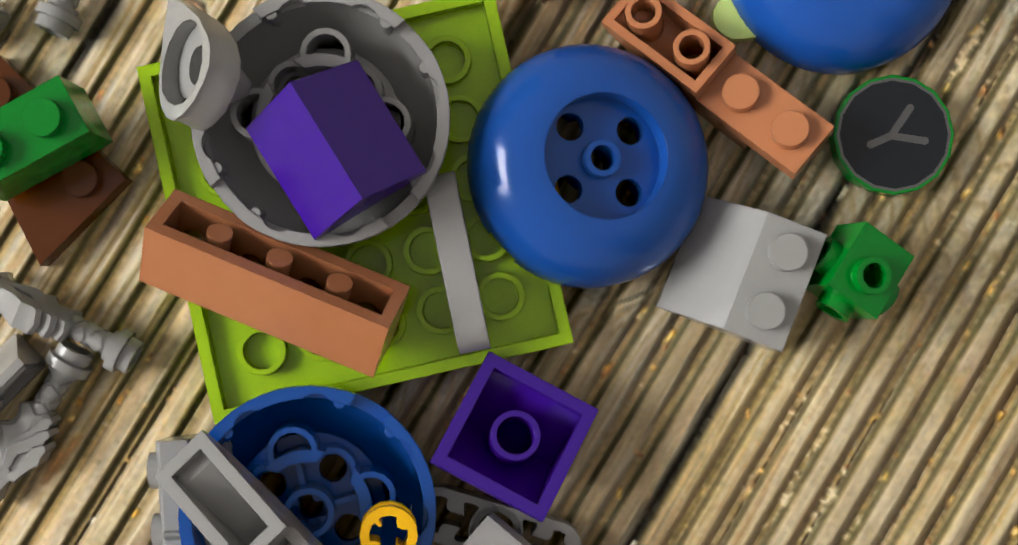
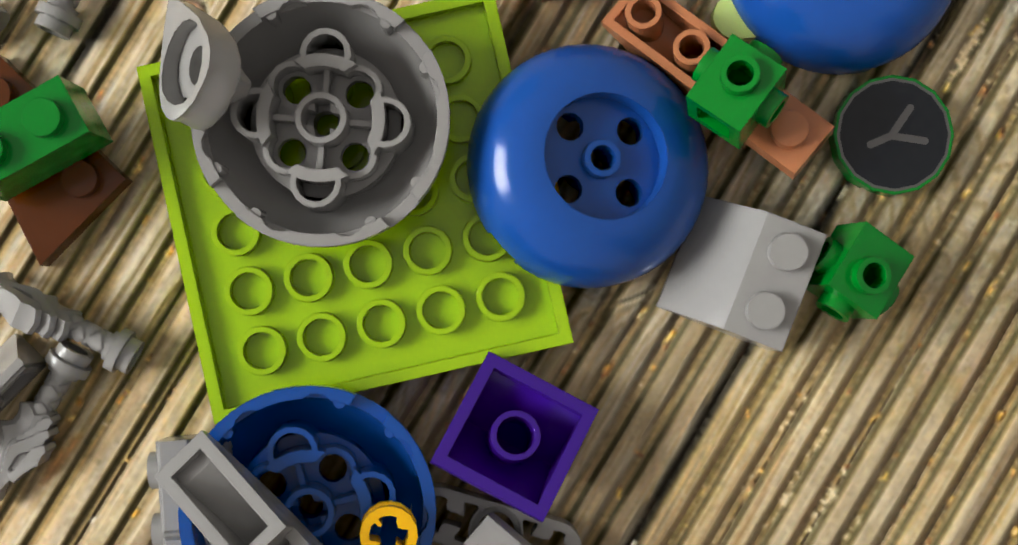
(271, 284): nougat brick -> none
(334, 146): dark purple slope -> none
(457, 264): light grey beam -> none
(737, 89): none -> green brick

